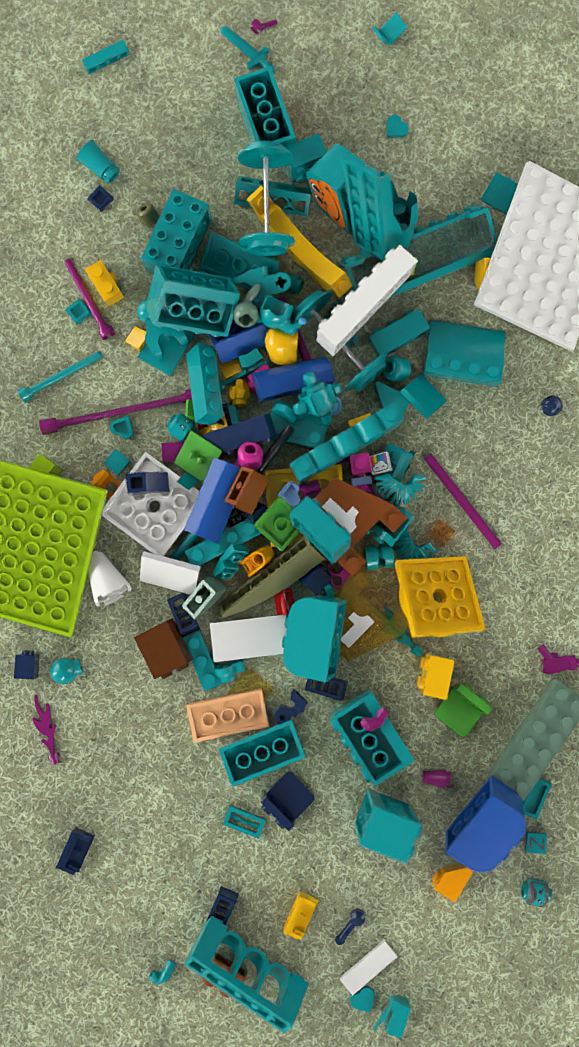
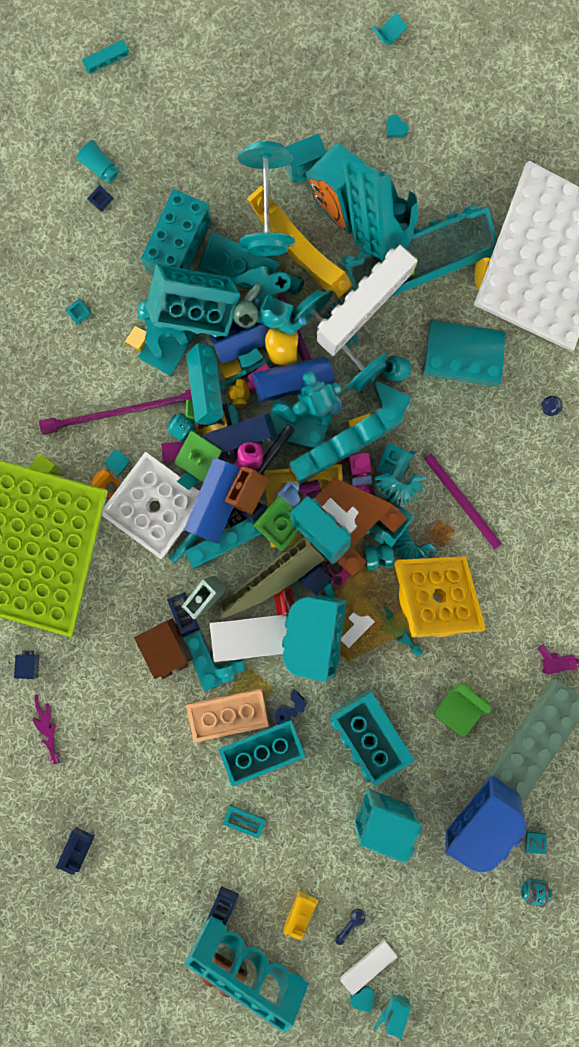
(27, 393): teal piece -> none
(65, 670): teal piece -> none
(104, 283): yellow brick -> none
(104, 328): magenta piece -> none
(106, 580): white cone -> none
(122, 427): teal tile -> none
(147, 214): olive piece -> none
(147, 483): dark blue slope -> none
(163, 975): teal arm -> none
(169, 573): white tile -> none
(229, 561): teal slope -> none
(257, 25): magenta hand -> none
(257, 58): teal sword -> none
(257, 560): light orange piece -> none
(263, 108): teal brick -> none
(275, 189): teal fence -> none
(287, 800): dark blue bracket -> none
(335, 681): dark blue slope -> none
(376, 722): magenta arm -> none
(380, 463): tile -> none
(398, 333): teal brick -> none
(423, 396): teal tile -> none
(435, 676): yellow brick -> none
(438, 778): magenta cone -> none
(451, 880): light orange slope -> none
(500, 193): teal piece -> none
(534, 801): teal tile -> none

